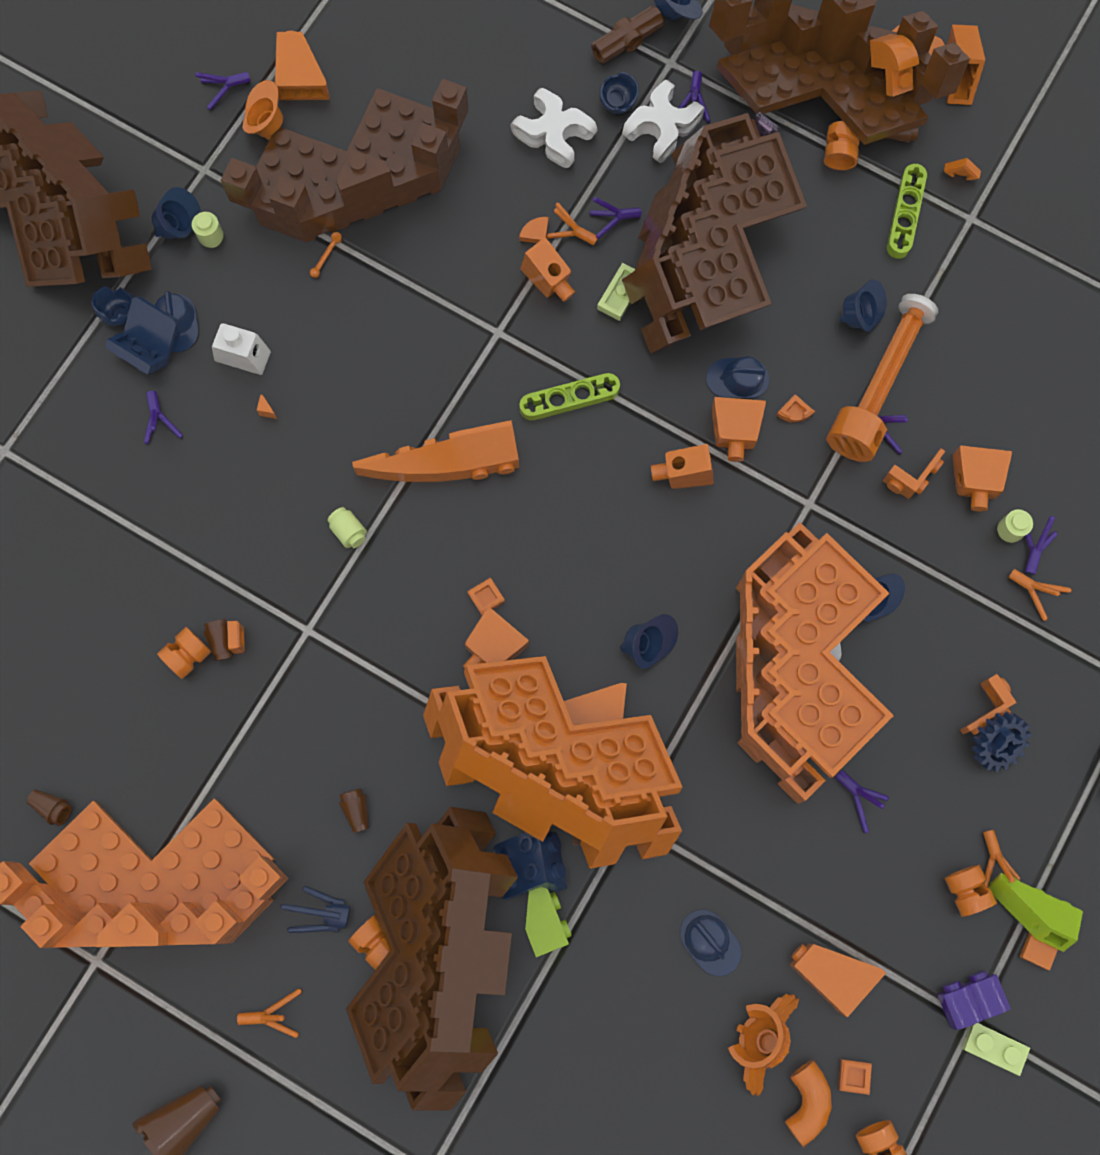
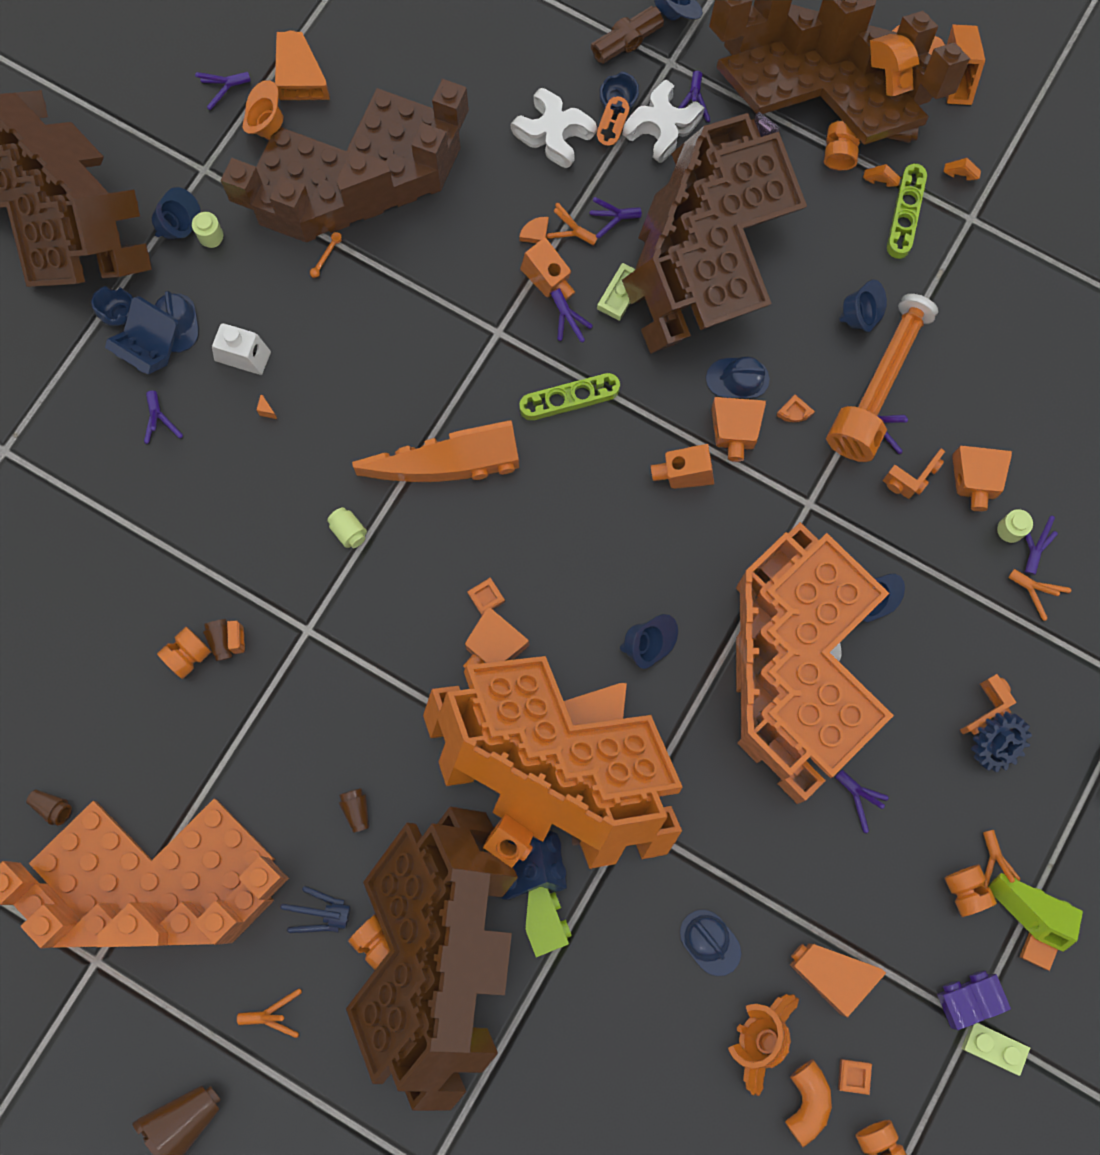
(509, 830): none -> orange brick
(566, 312): none -> dark purple plant
(607, 118): none -> orange beam
(882, 174): none -> orange tile

